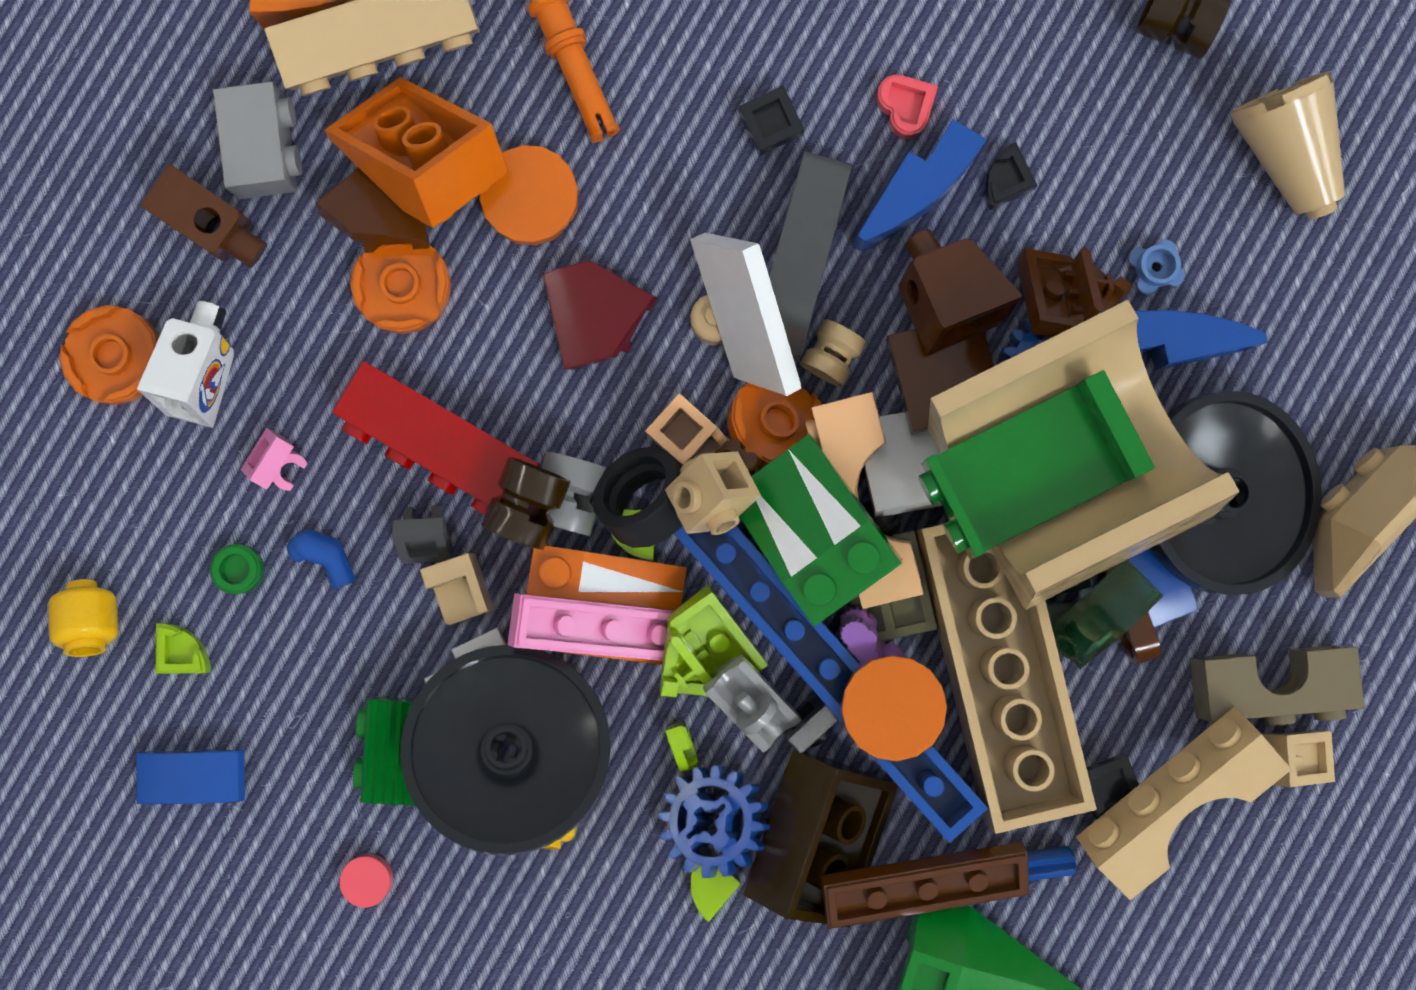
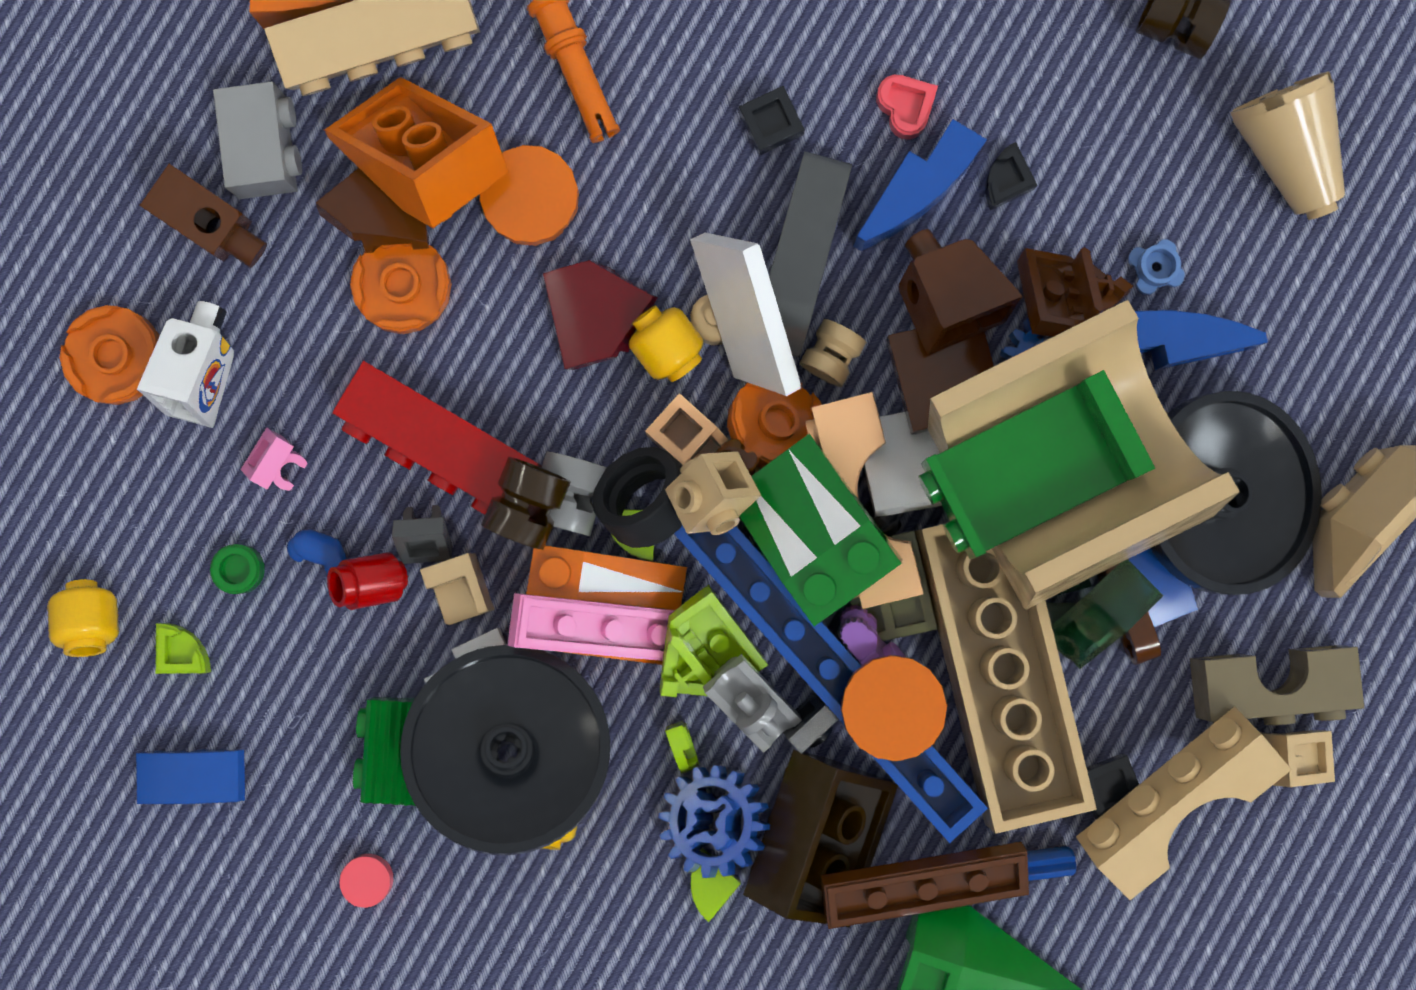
(367, 581): none -> red brick
(666, 343): none -> yellow head

